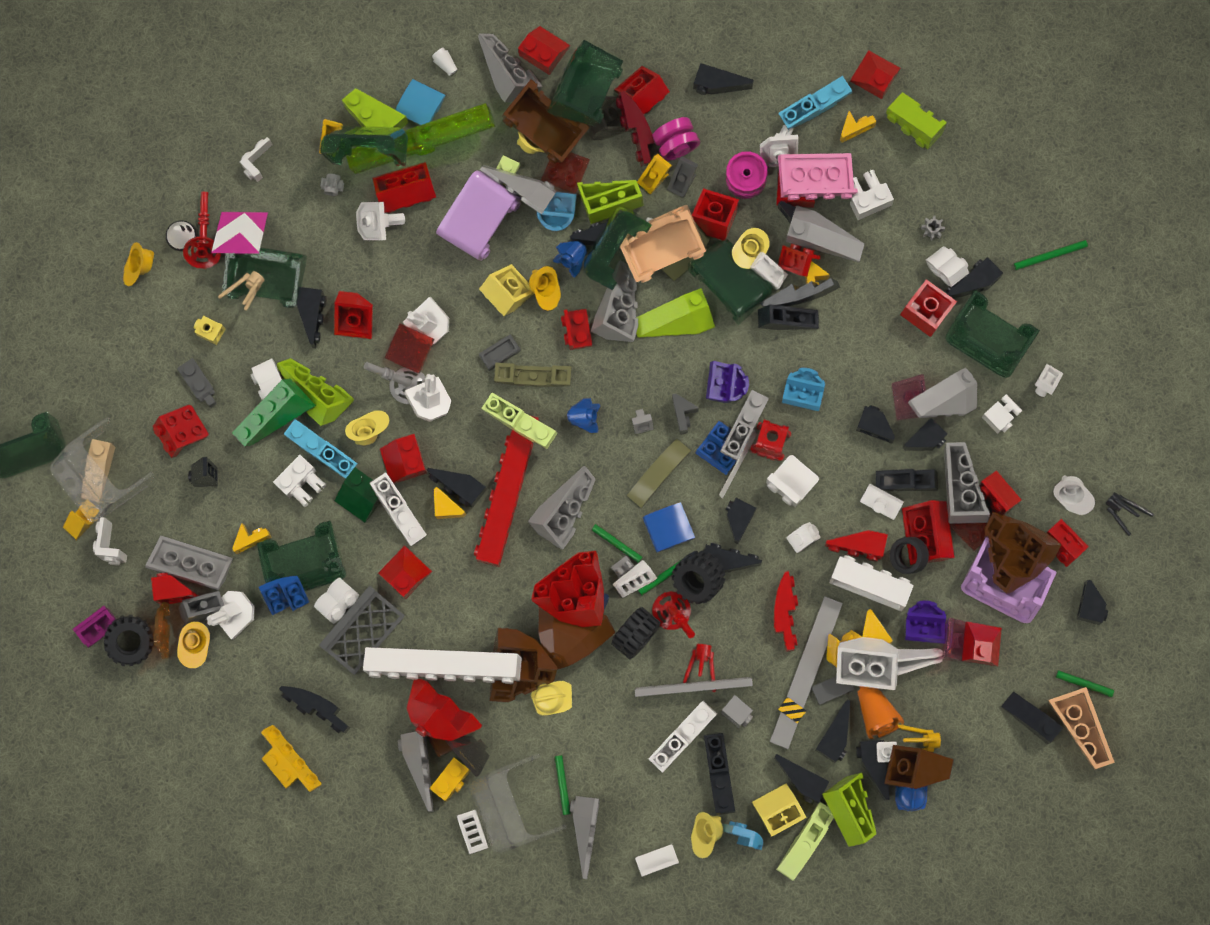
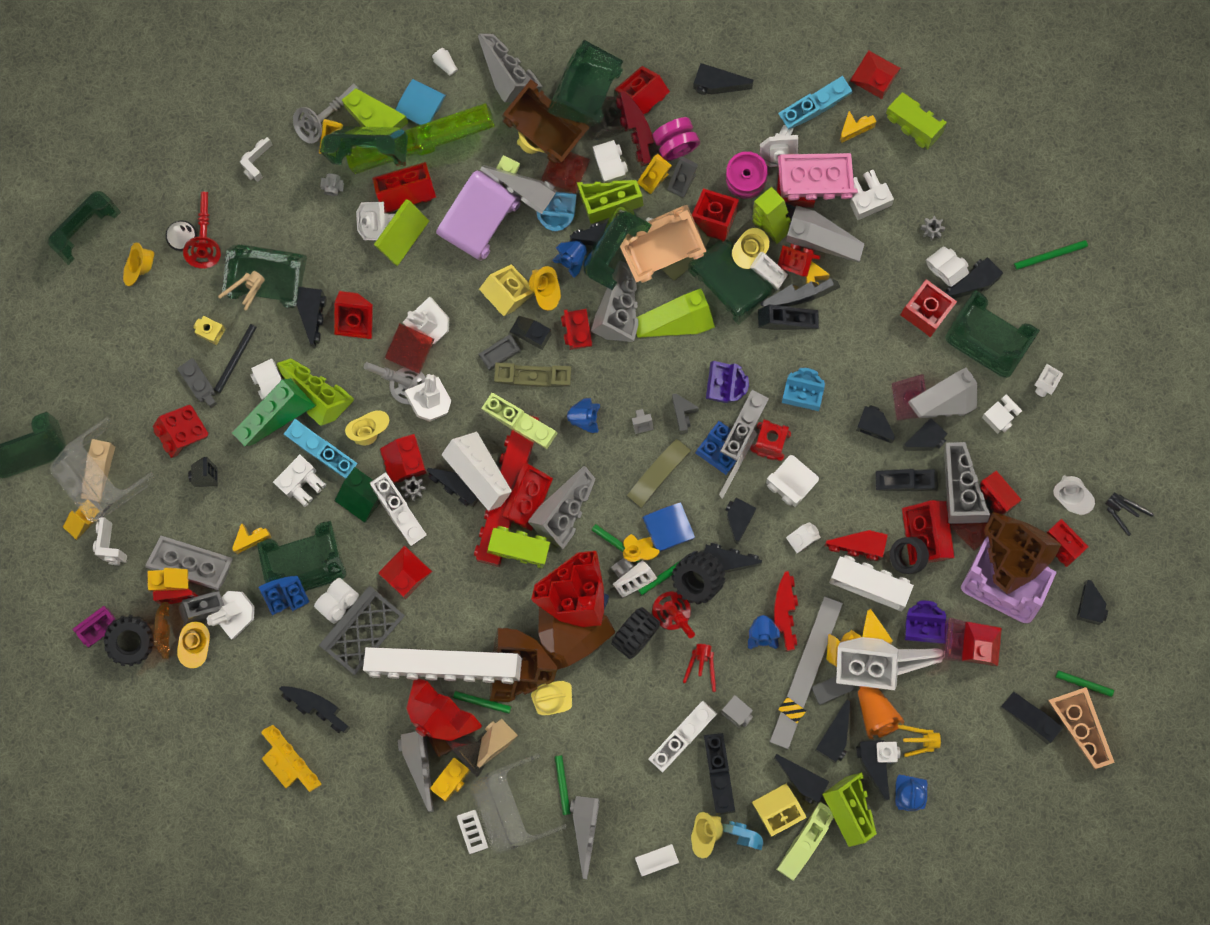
(91, 203): none -> clear green windscreen
(168, 579): none -> yellow slope
(235, 358): none -> black bar
(239, 232): sticker -> none
(315, 122): none -> light grey dish
(401, 232): none -> lime tile
(417, 492): none -> light grey gear
(445, 507): yellow slope -> none
(477, 469): none -> white wedge
(482, 702): none -> green bar
(494, 741): none -> tan slope
(518, 546): none -> lime wedge
(527, 495): none -> red tile
(531, 331): none -> black slope
(543, 49): red slope -> none
(609, 161): none -> white brick
(639, 549): none -> yellow plate
(693, 686): light grey tile -> none
(763, 633): none -> blue brick
(770, 215): none -> lime wedge
(881, 501): white tile -> none
(916, 767): reddish brown slope -> none

